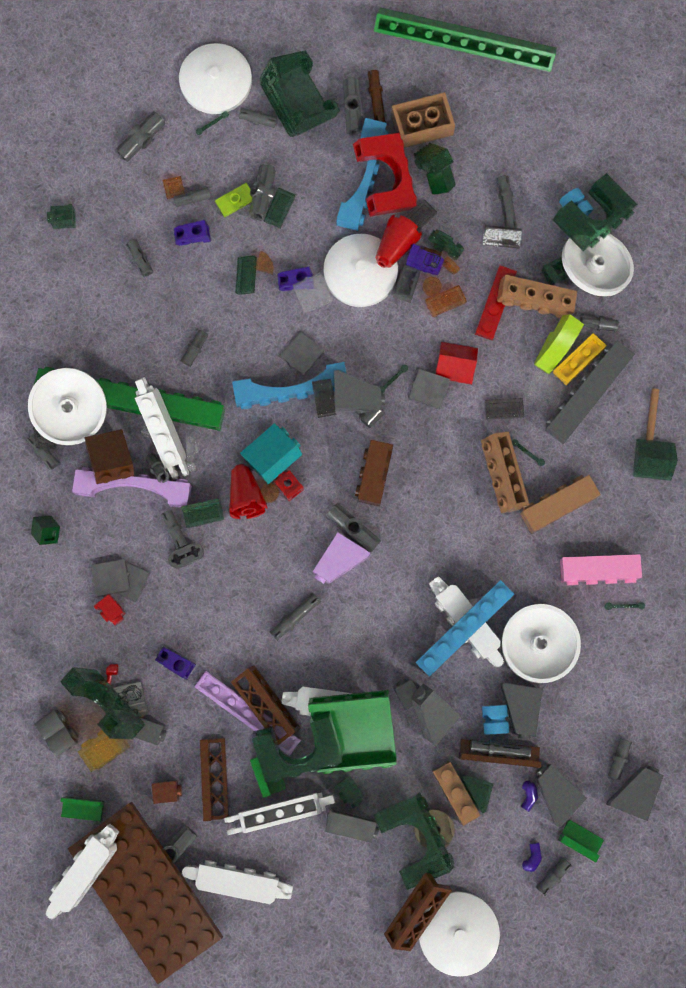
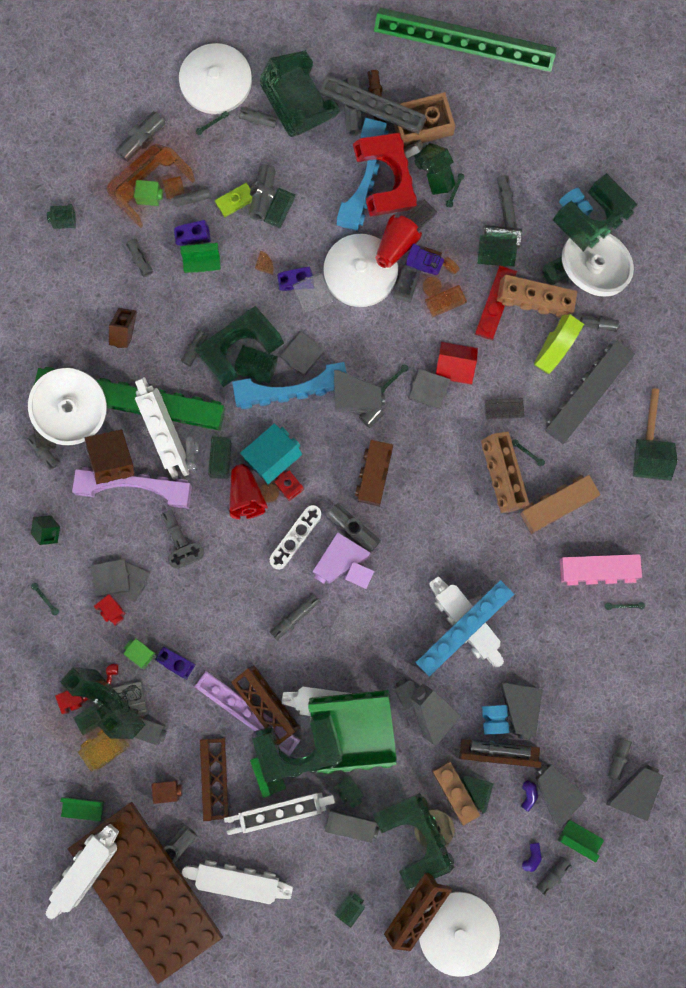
(55, 611): none -> clear green hinge
(56, 732): dark grey brick -> none
(66, 701): none -> red brick
(88, 719): none -> clear green brick
(122, 186): none -> clear orange windscreen
(122, 328): none -> reddish brown slope
(139, 653): none -> bright green brick
(148, 193): none -> bright green brick
(157, 468): dark grey pin -> none
(200, 257): none -> green panel
(202, 513): clear green panel -> none
(219, 457): none -> clear green brick
(246, 275): clear green tile -> none
(249, 325): none -> clear green arch
(256, 364): none -> clear green brick
(298, 539): none -> white beam
(324, 398): clear smoke tile -> none
(350, 909): none -> clear green brick
(359, 575): none -> lavender panel
(373, 104): none -> dark grey tile
(413, 148): none -> light grey tile
(444, 242): clear green plate -> none
(449, 203): none -> clear green hinge
(497, 250): none -> clear green brick
(540, 643): white dish -> none
(579, 359): yellow plate -> none

